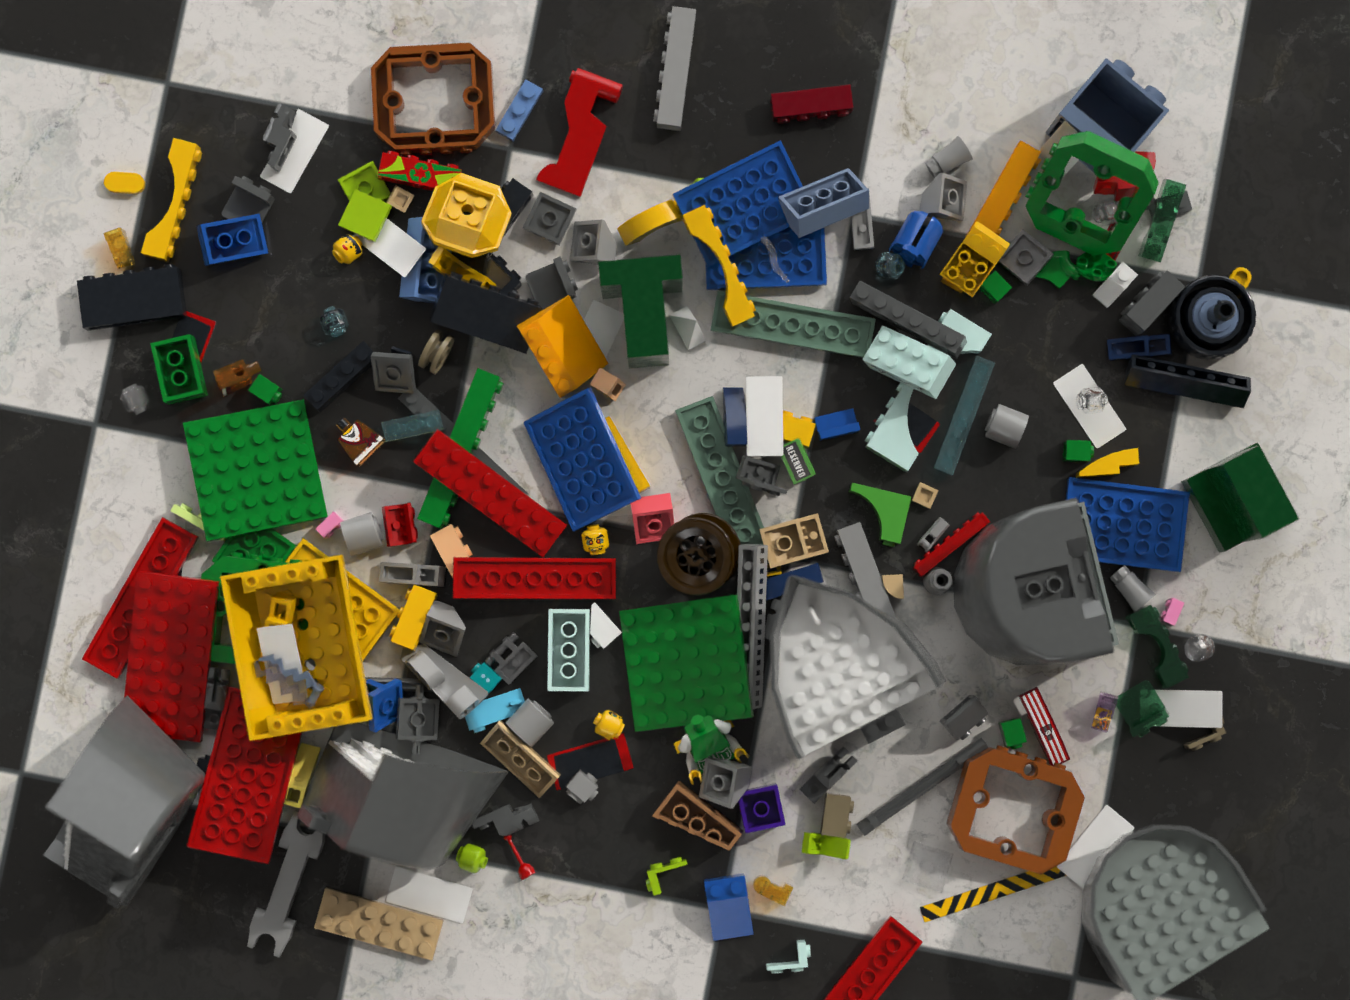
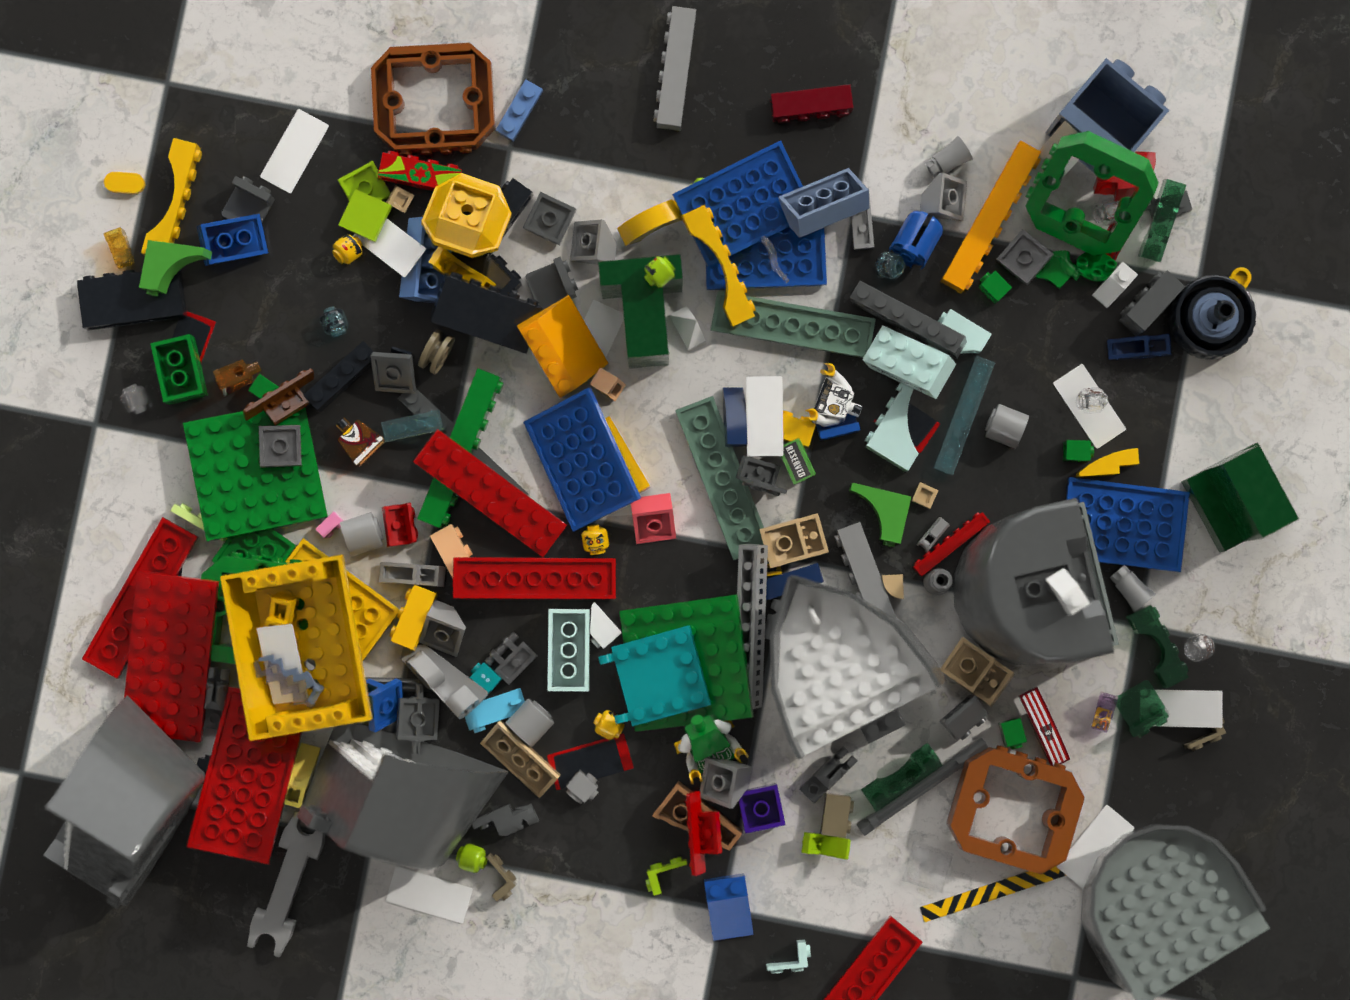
(164, 261): none -> bright green arch
(280, 136): dark grey plate -> none
(280, 446): none -> flat silver plate
(282, 401): none -> reddish brown bracket
(379, 923): tan plate -> none
(504, 891): none -> dark tan bracket
(525, 870): red hinge -> none
(584, 132): red door -> none
(659, 271): none -> lime head
(659, 676): none -> teal plate
(679, 571): dark brown wheel -> none
(703, 833): none -> red bracket
(771, 890): clear yellow leg -> none
(833, 400): none -> torso
(918, 767): none -> clear green arch
(974, 259): yellow slope -> none
(977, 672): none -> tan slope
(1067, 592): none -> white slope
(1172, 611): bright pink piece -> none
(1188, 381): black brick -> none

